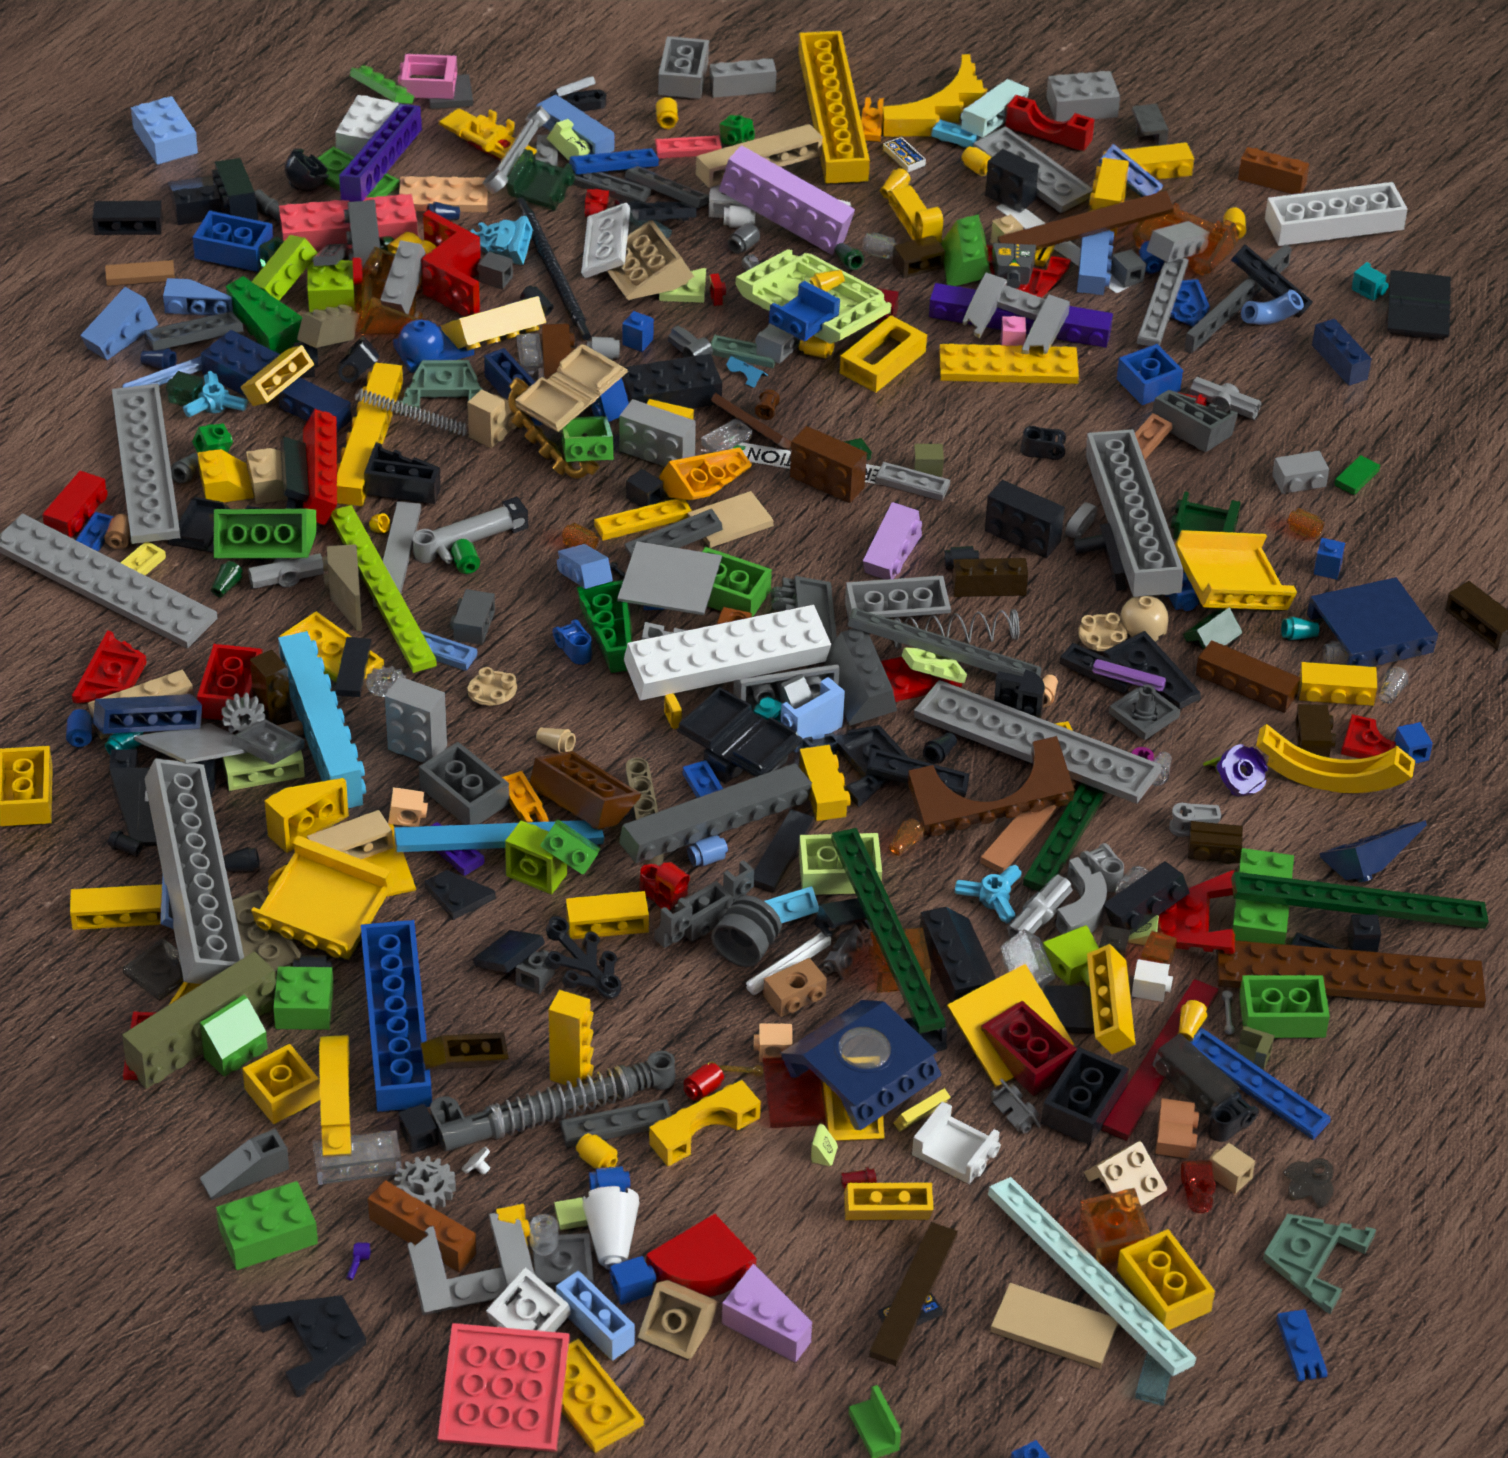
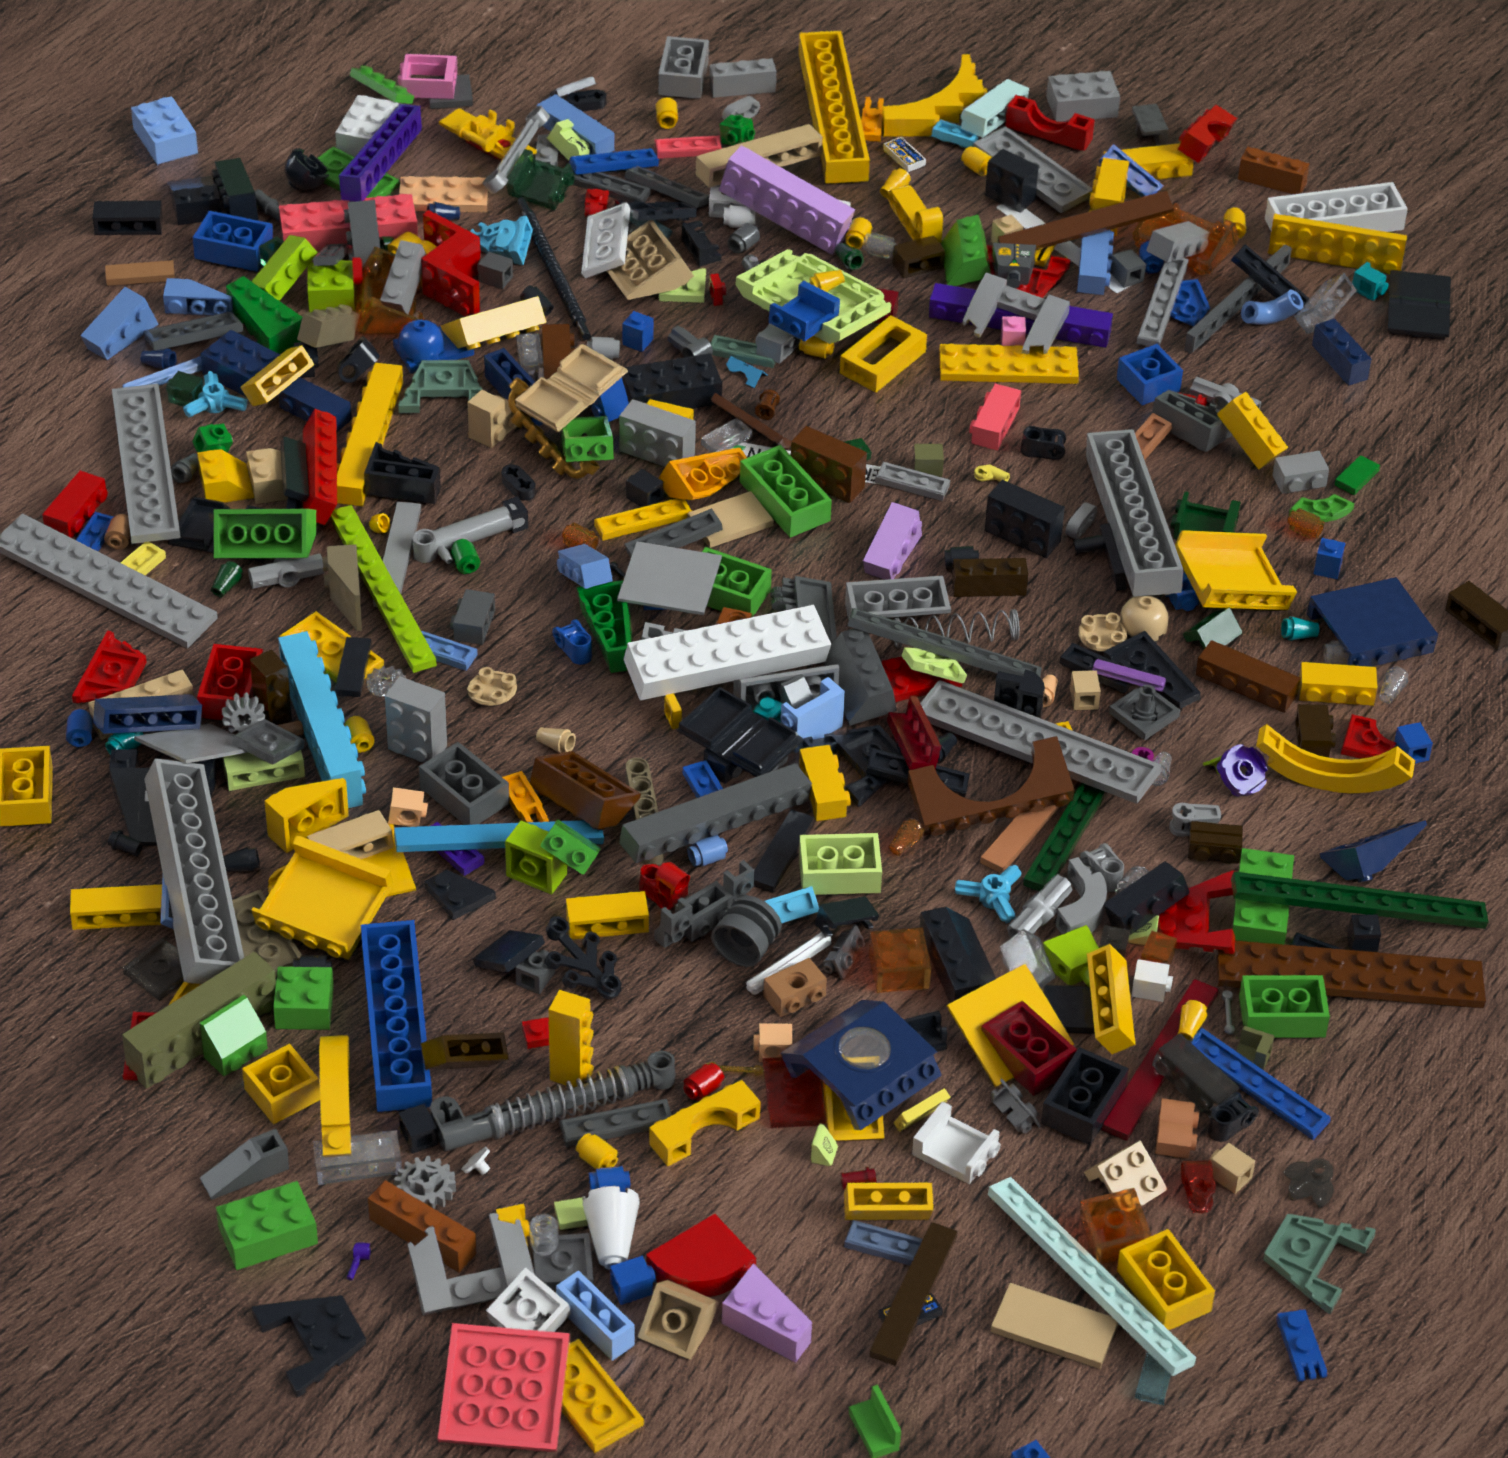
(360, 733): none -> yellow brick
(434, 418): light grey piece -> none
(522, 480): none -> black beam
(536, 1032): none -> red plate
(698, 244): none -> black hinge
(746, 107): none -> light grey beam
(785, 491): none -> bright green brick
(857, 231): none -> yellow brick
(882, 1242): none -> sand blue tile
(888, 931): dark green plate -> none
(915, 735): none -> dark red fence
(989, 472): none -> light yellow arm
(995, 416): none -> coral brick
(1085, 690): none -> tan brick
(1201, 135): none -> red arch
(1252, 430): none -> yellow brick
(1325, 302): none -> clear brick
(1327, 509): none -> bright green tile
(1337, 243): none -> yellow plate

